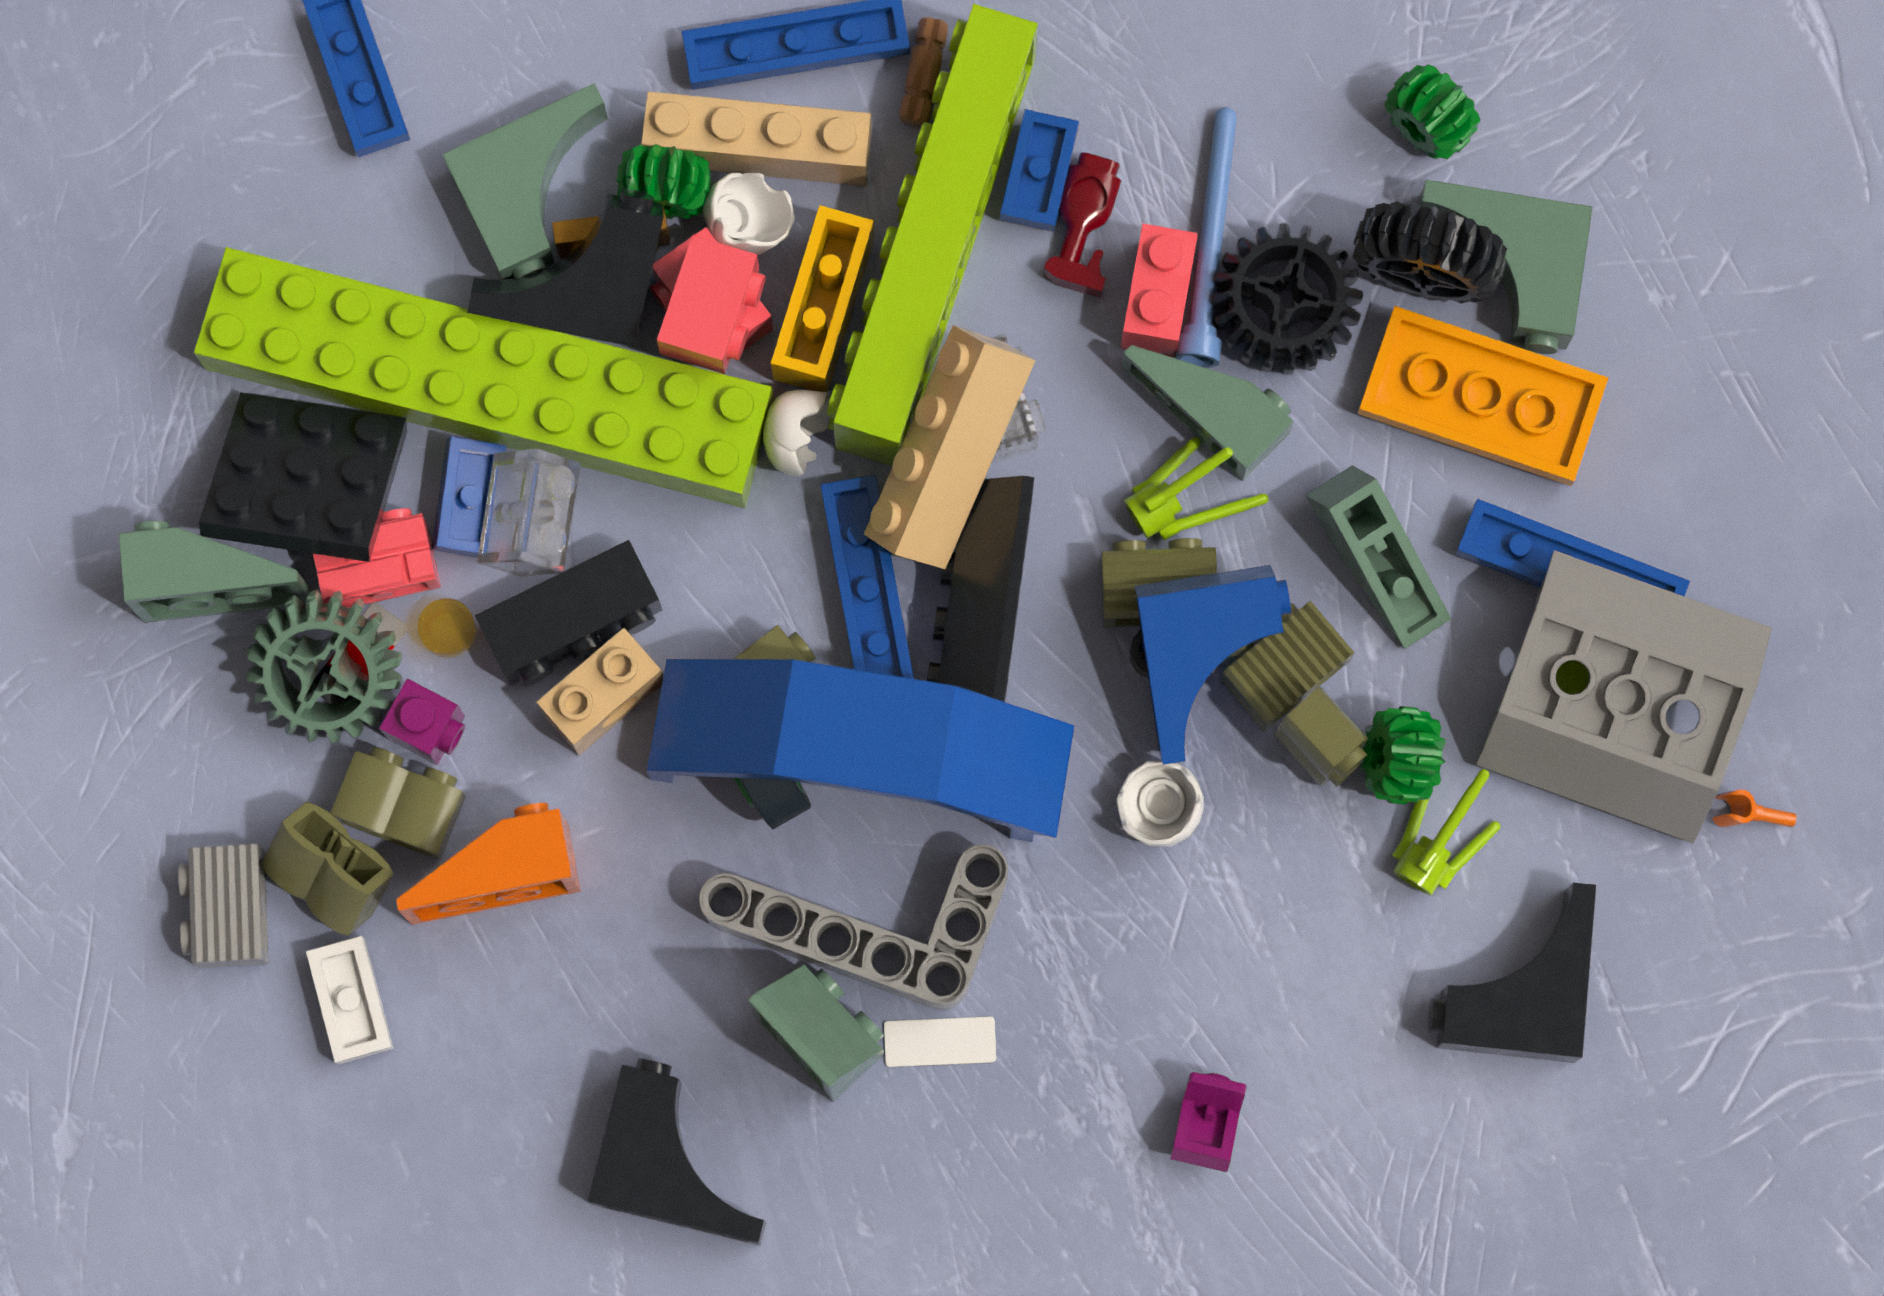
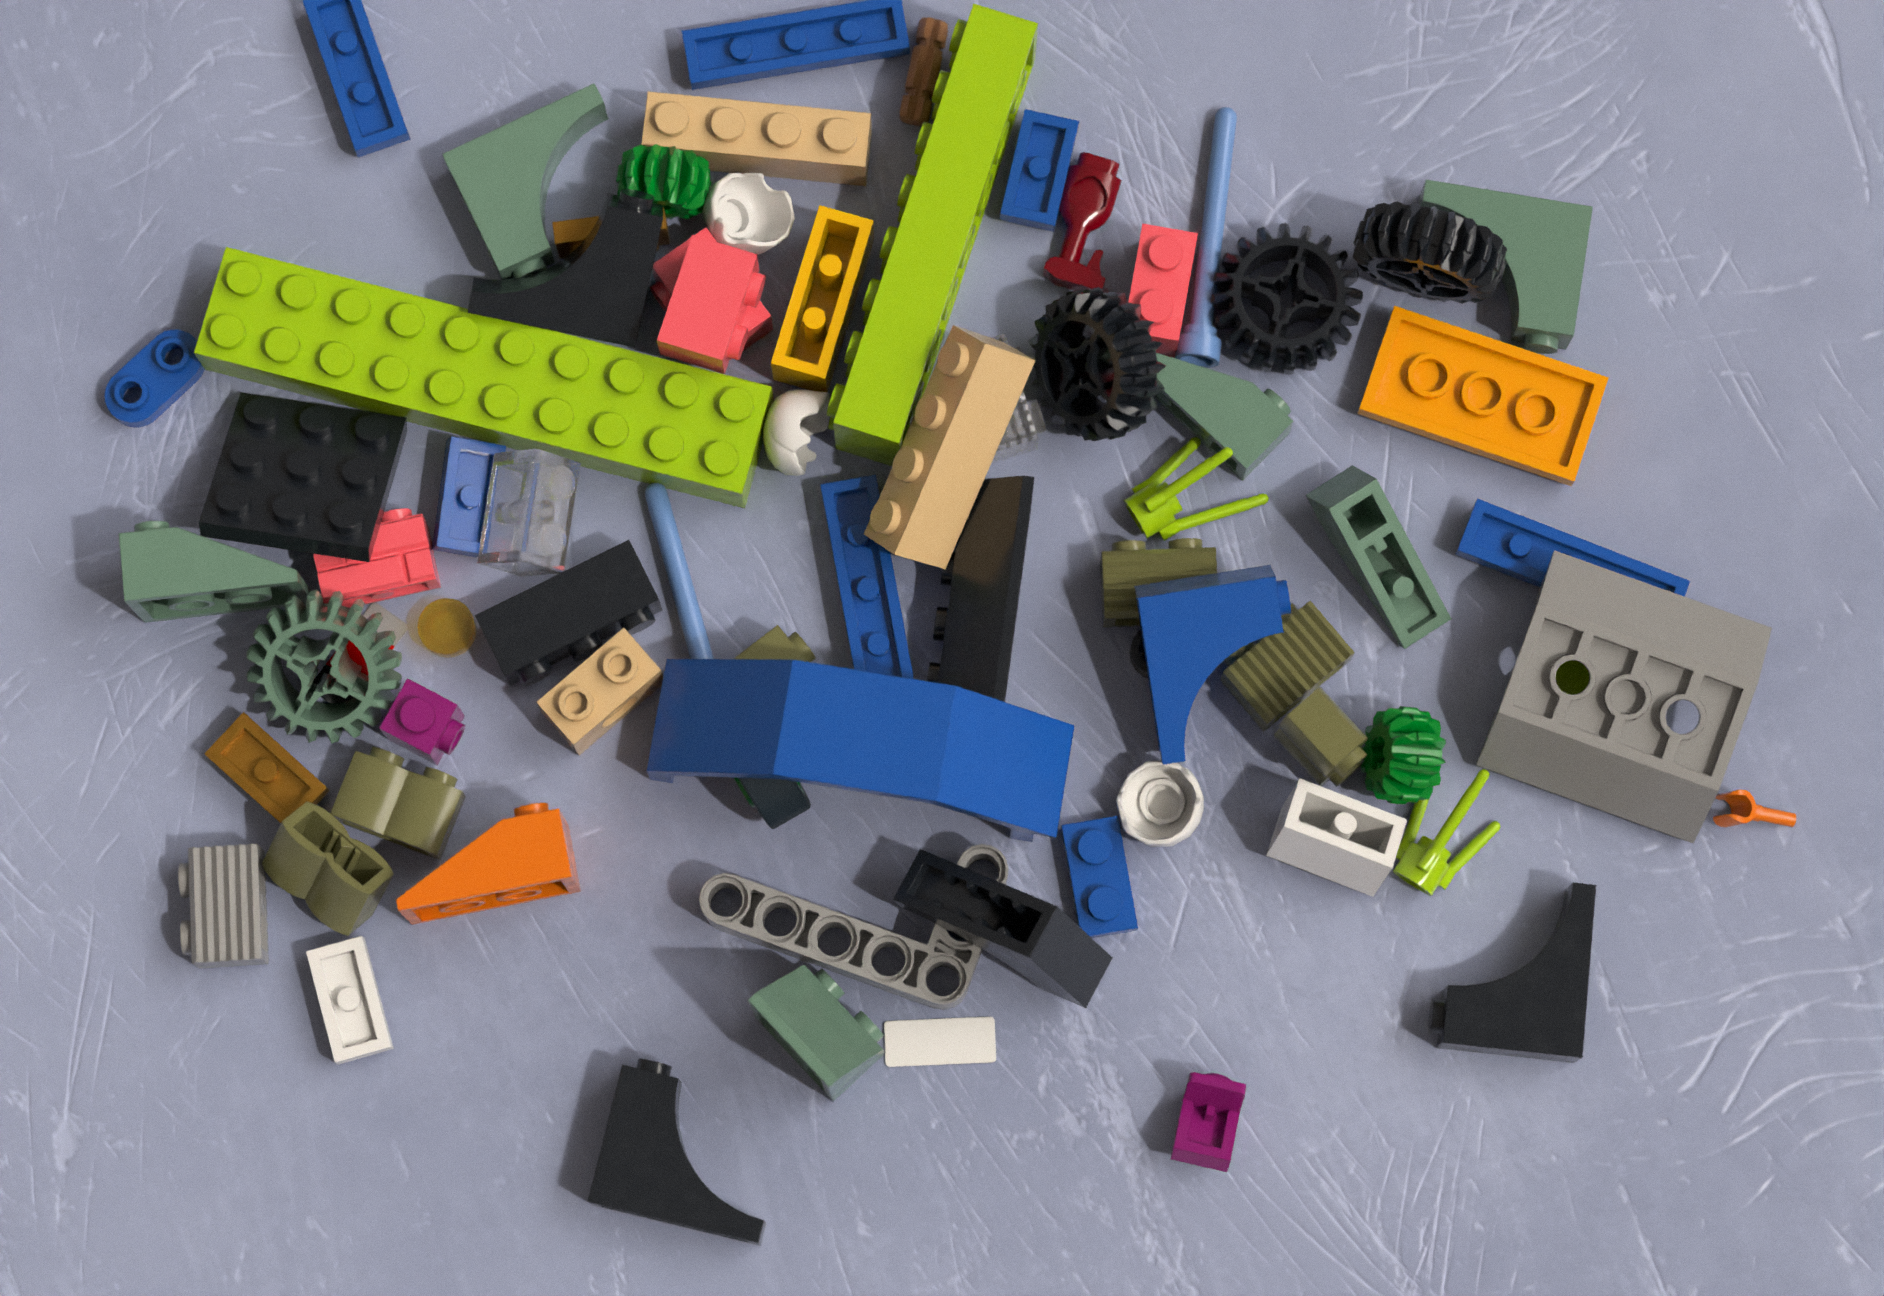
(159, 381): none -> blue plate
(265, 769): none -> pearl gold plate
(677, 572): none -> medium blue piece
(1008, 924): none -> black arch
(1099, 877): none -> blue plate
(1111, 362): none -> black gear
(1336, 837): none -> white brick
(1432, 111): green gear -> none

